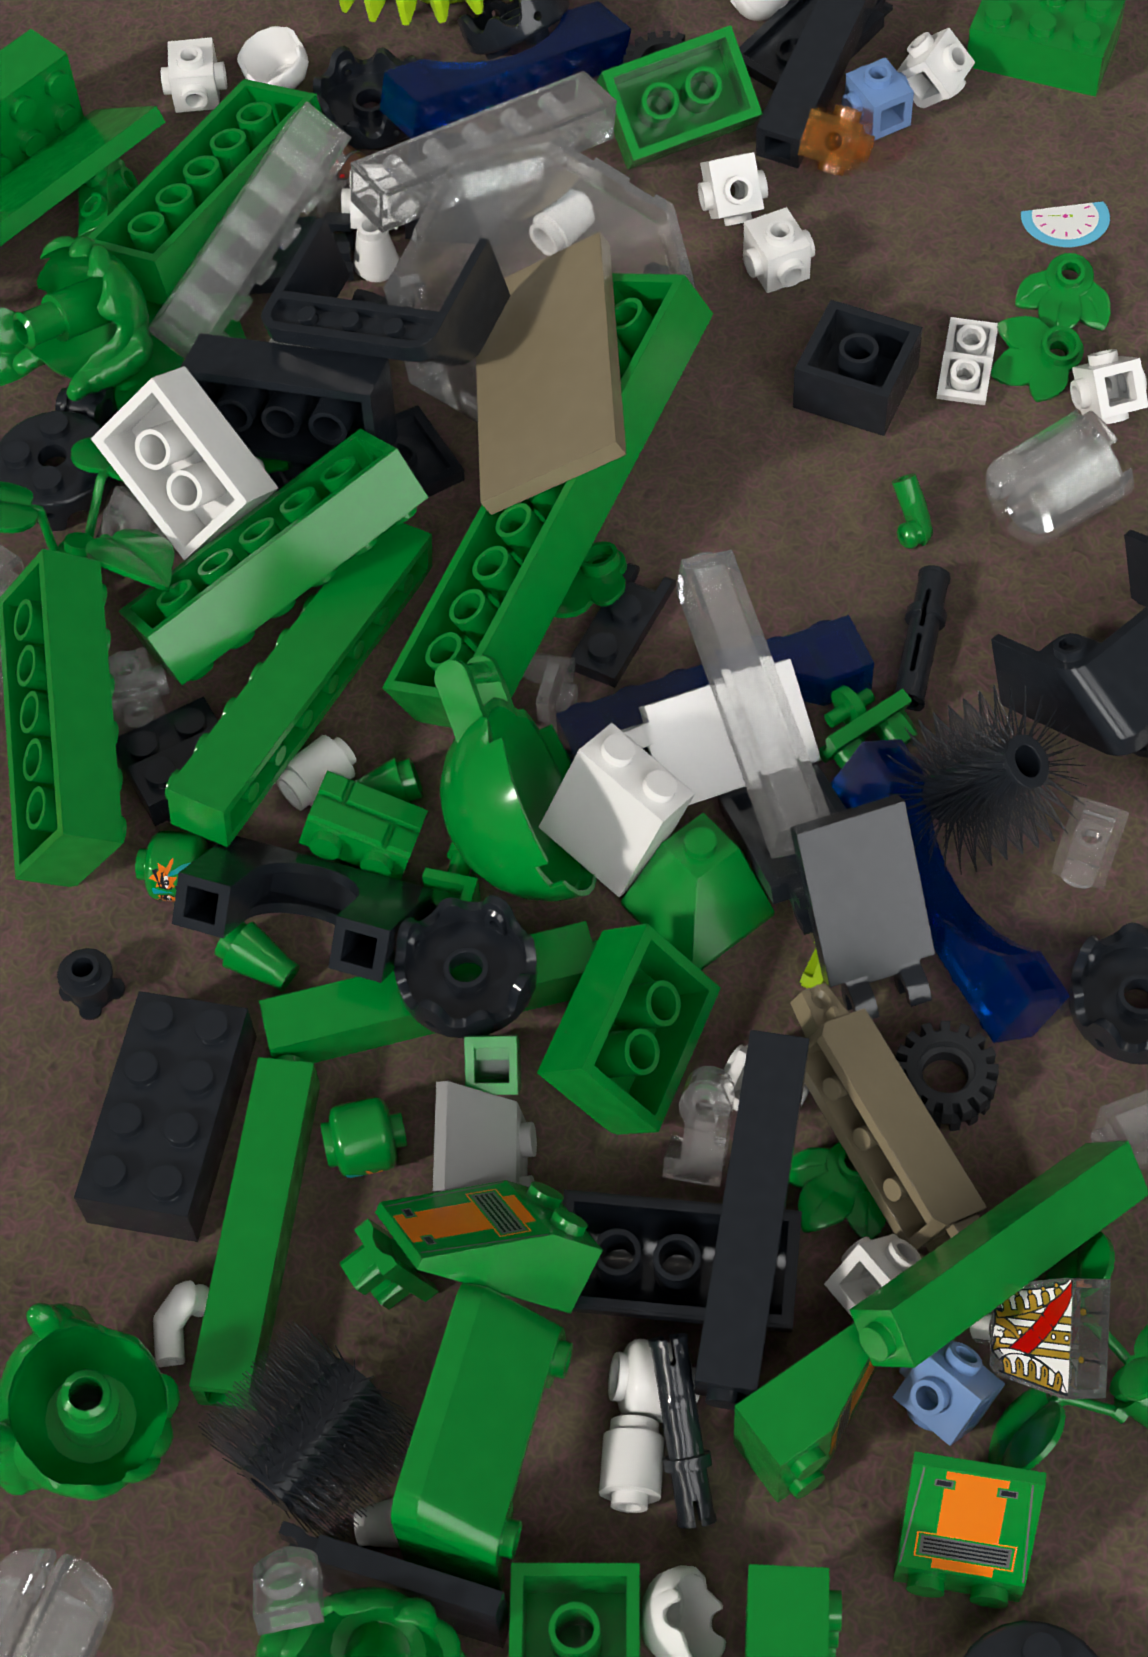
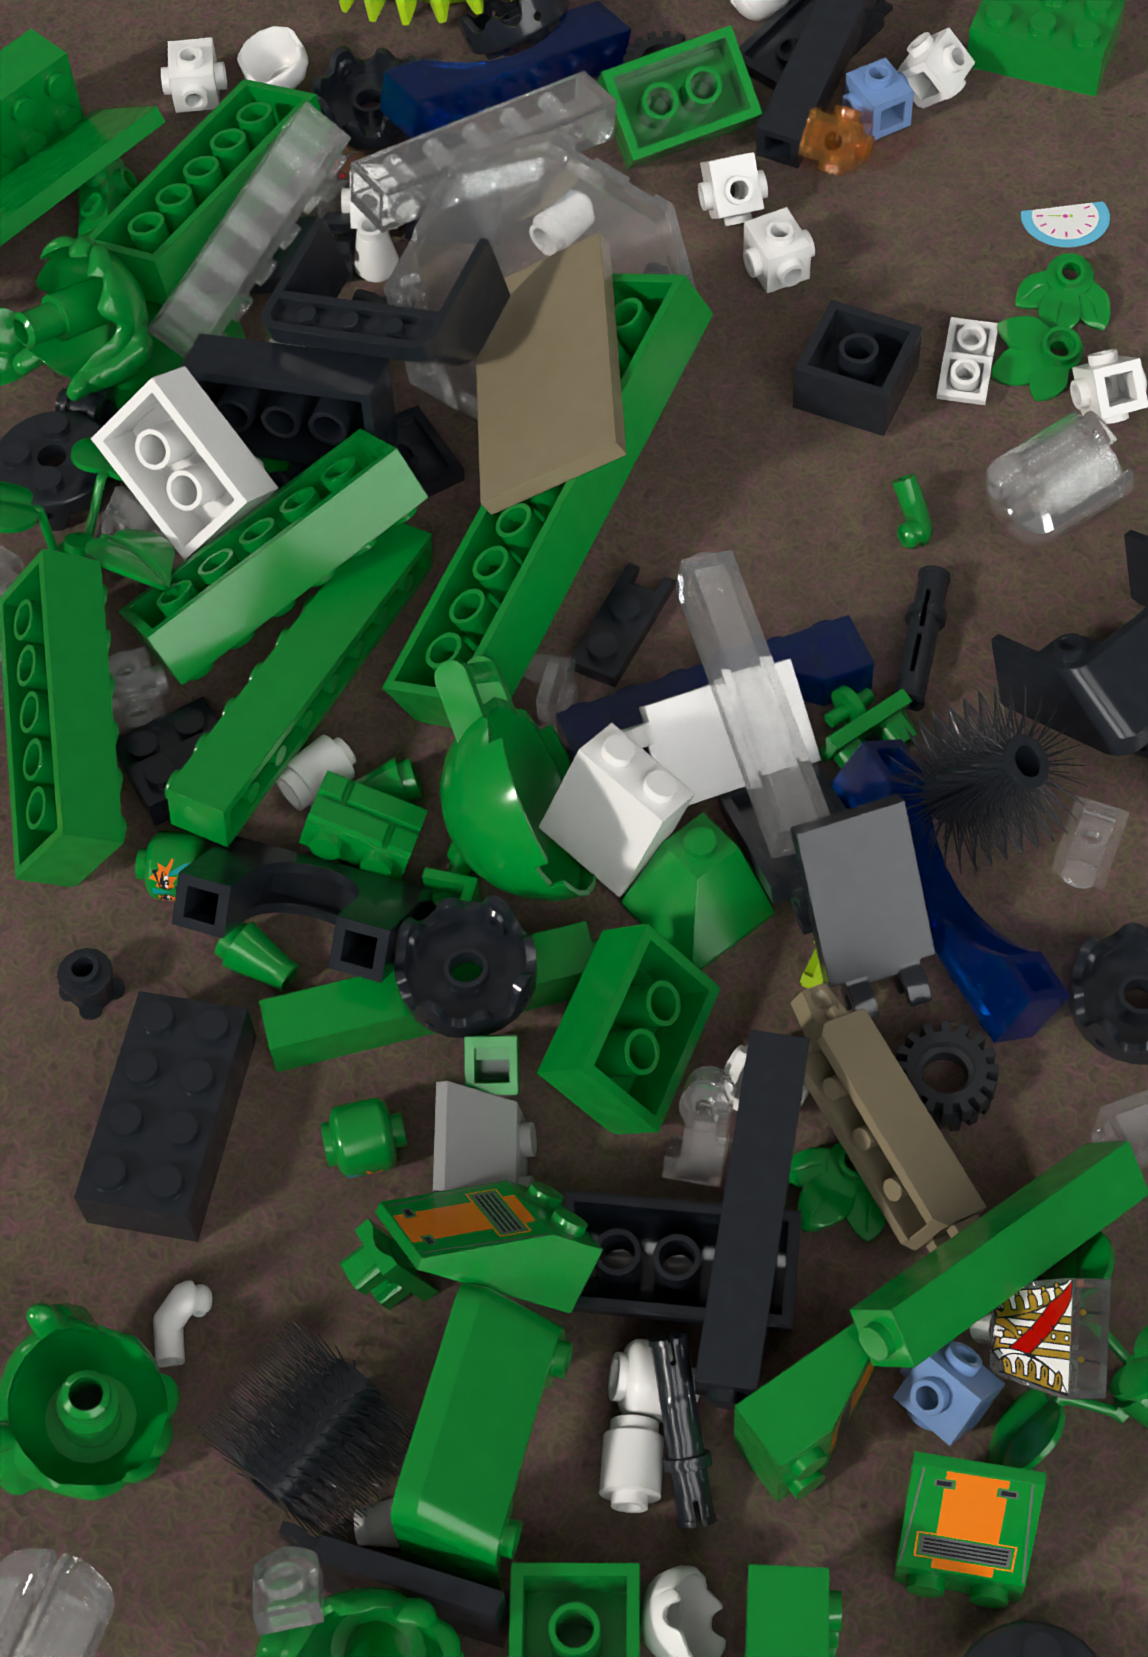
(256, 1230): green brick -> none
(596, 582): green plate -> none
(869, 1267): white brick -> none

